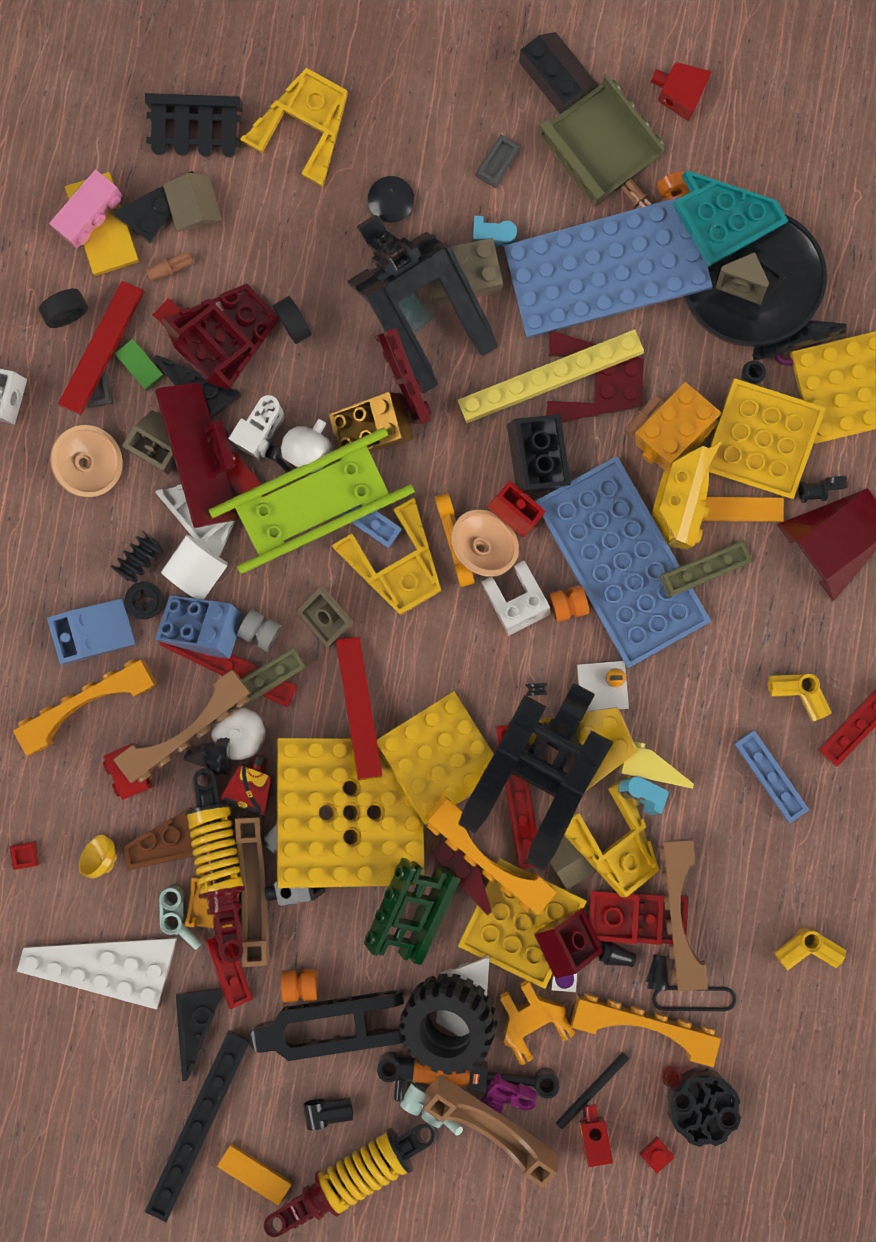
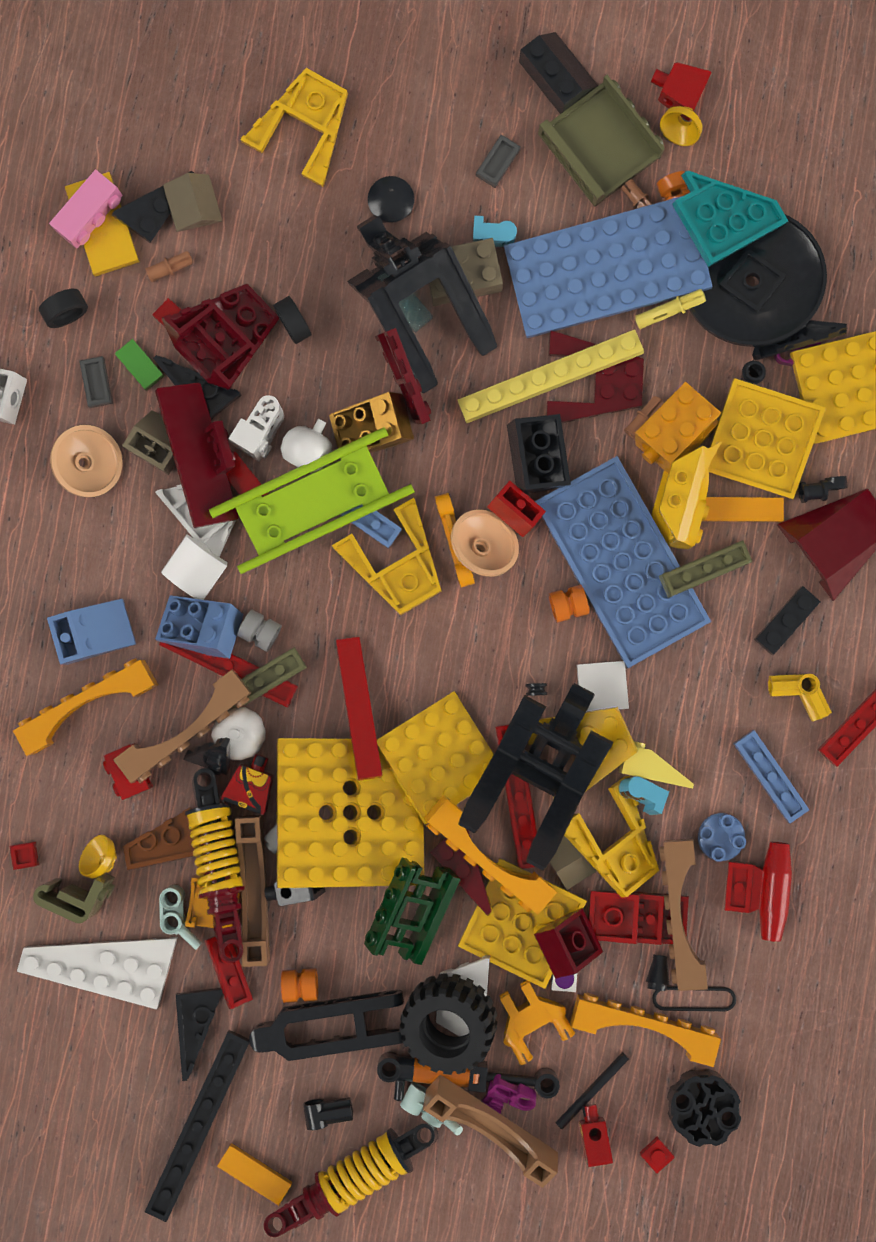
(74, 901): none -> olive piece
(101, 348): red tile -> none
(135, 593): black gear -> none
(138, 558): black piece -> none
(206, 106): black fence -> none
(274, 453): black hand -> none
(325, 617): dark tan slope -> none
(523, 609): white brick -> none
(615, 683): light orange hinge -> none
(616, 955): black cone -> none
(670, 308): none -> light yellow axle
(672, 1079): clear red hinge -> none
(678, 130): none -> yellow piece
(721, 837): none -> medium blue dish
(744, 279): dark tan slope -> none
(762, 890): none -> red plate
(787, 620): none -> black plate
(821, 947): yellow piece -> none

